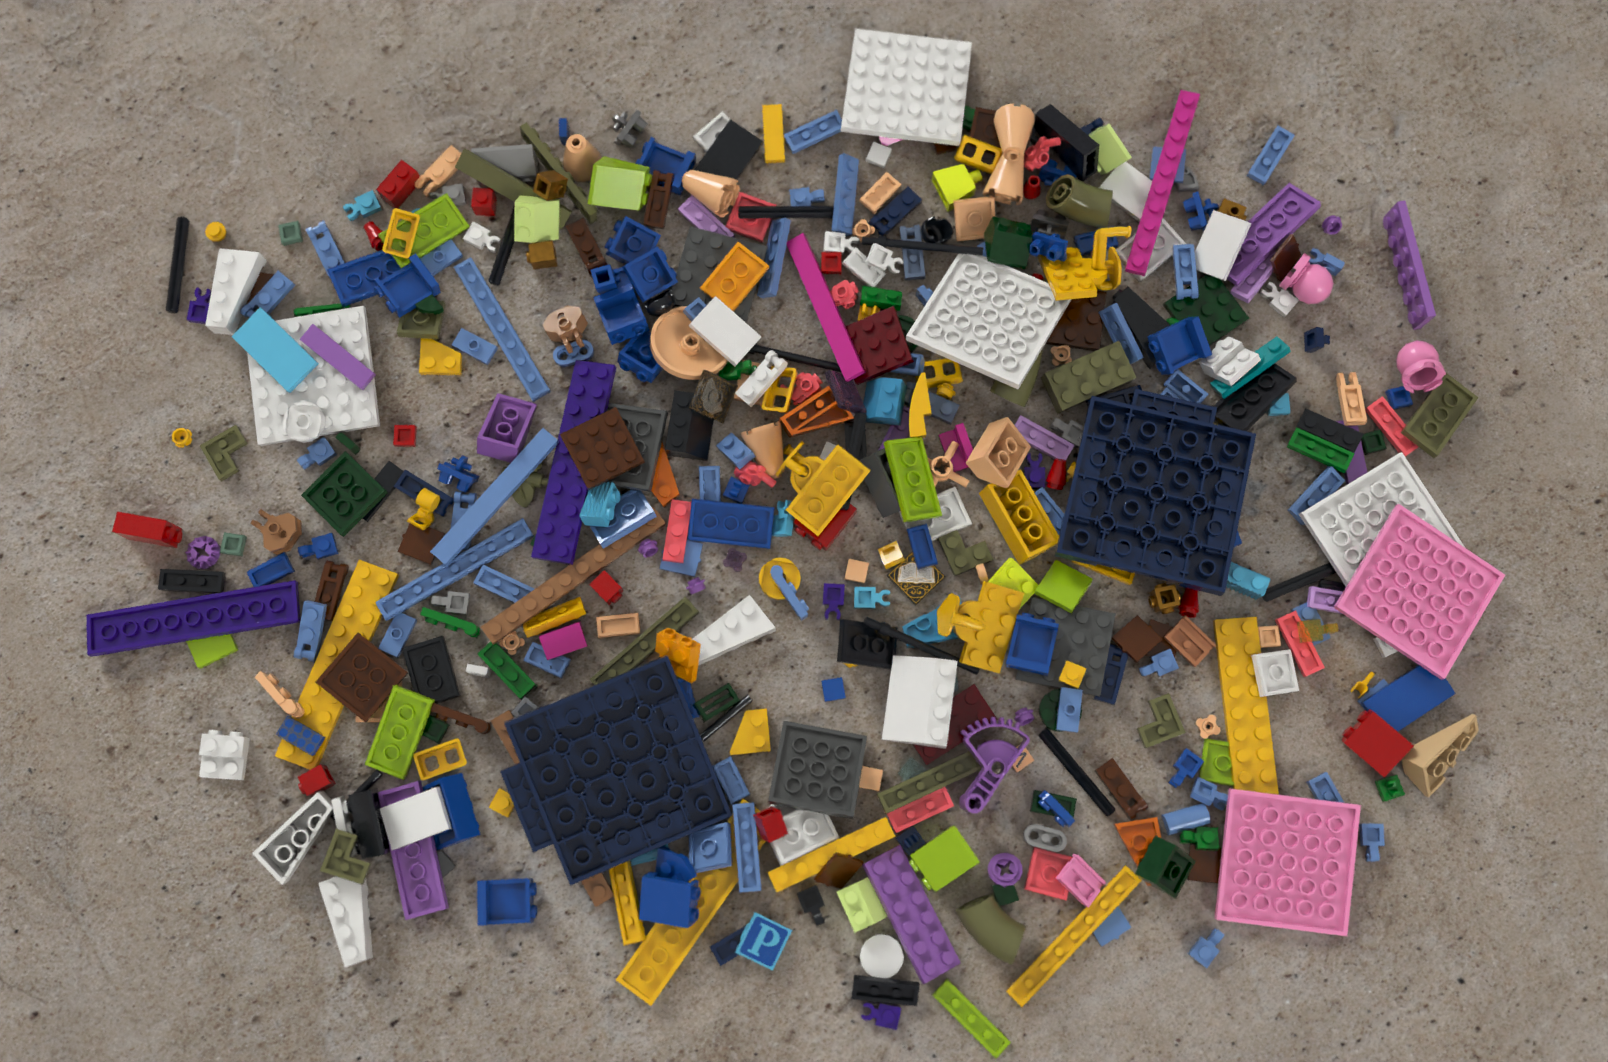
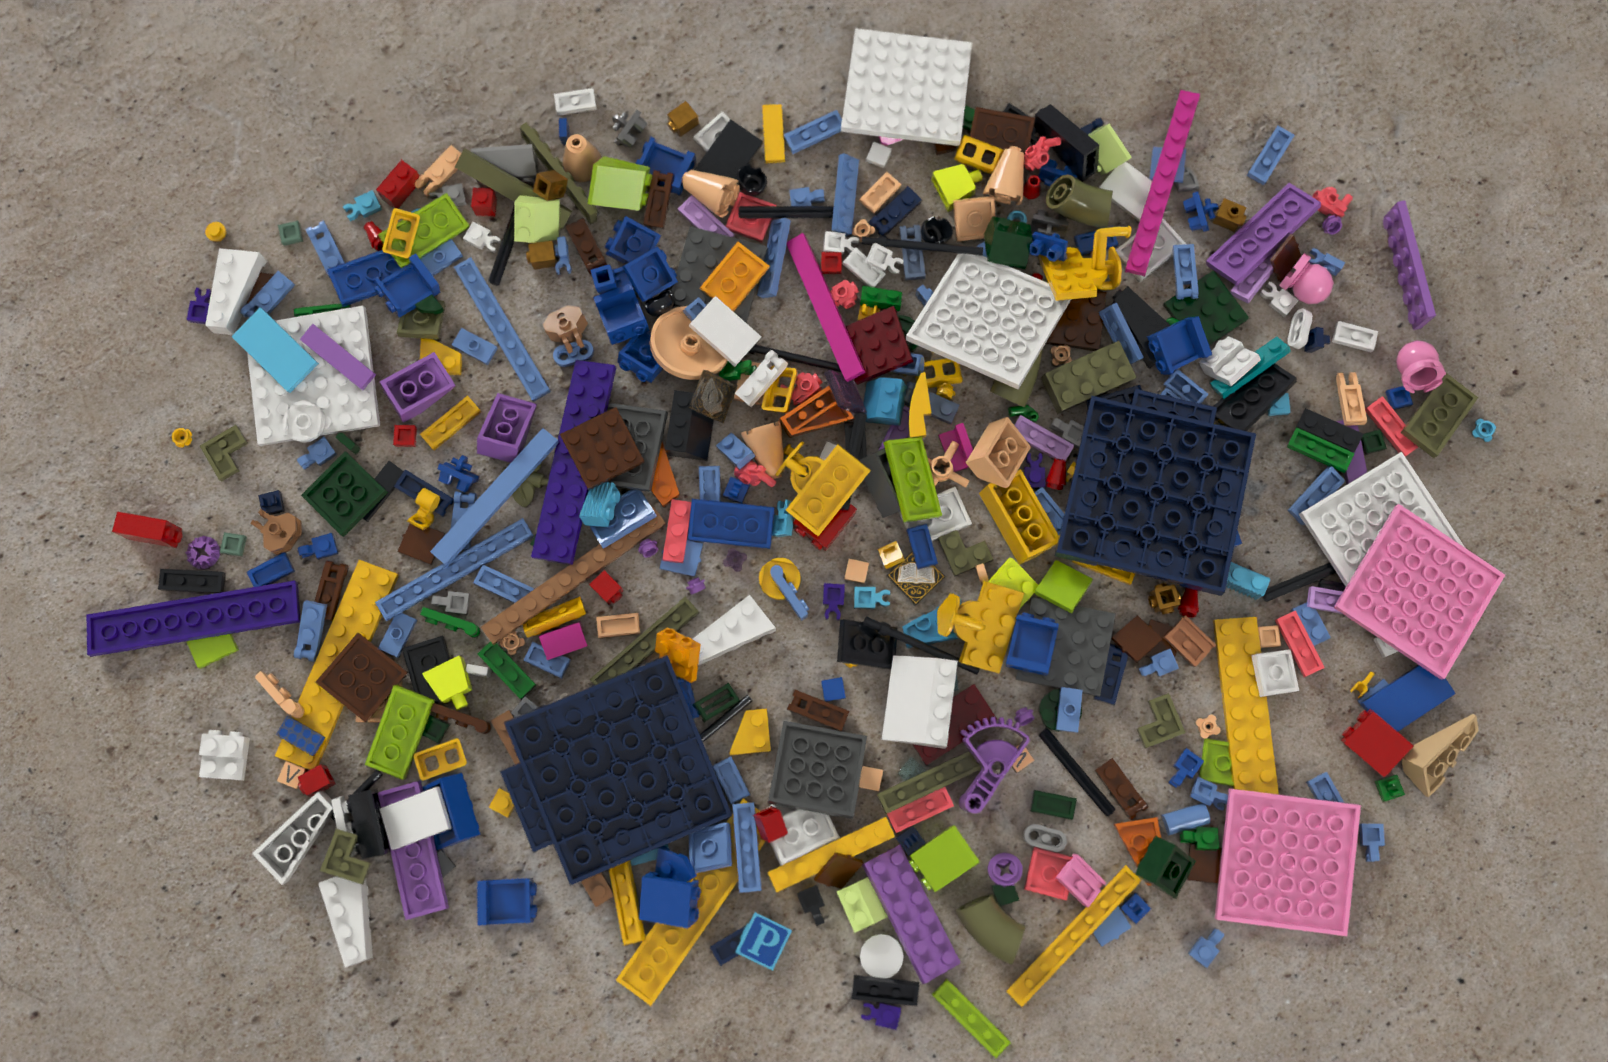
(177, 265): black axle -> none
(271, 502): none -> dark blue tile
(290, 774): none -> light nougat tile
(417, 386): none -> medium lavender slope
(450, 423): none -> yellow tile
(450, 681): none -> neon yellow torso
(562, 252): none -> medium blue plate
(575, 101): none -> white plate
(682, 119): none -> pearl gold brick
(751, 180): none -> black hair
(819, 710): none -> reddish brown plate
(1013, 129): light nougat cone -> none
(1017, 215): none -> medium azure plate
(1027, 412): none -> green arm
(1048, 803): blue plate -> none
(1072, 674): yellow plate -> none
(1135, 908): none -> blue tile
(1220, 244): white tile -> none
(1300, 328): none -> white plate
(1313, 630): clear yellow plate -> none
(1330, 203): none -> coral piece
(1354, 336): none -> white plate
(1489, 430): none -> medium azure plate

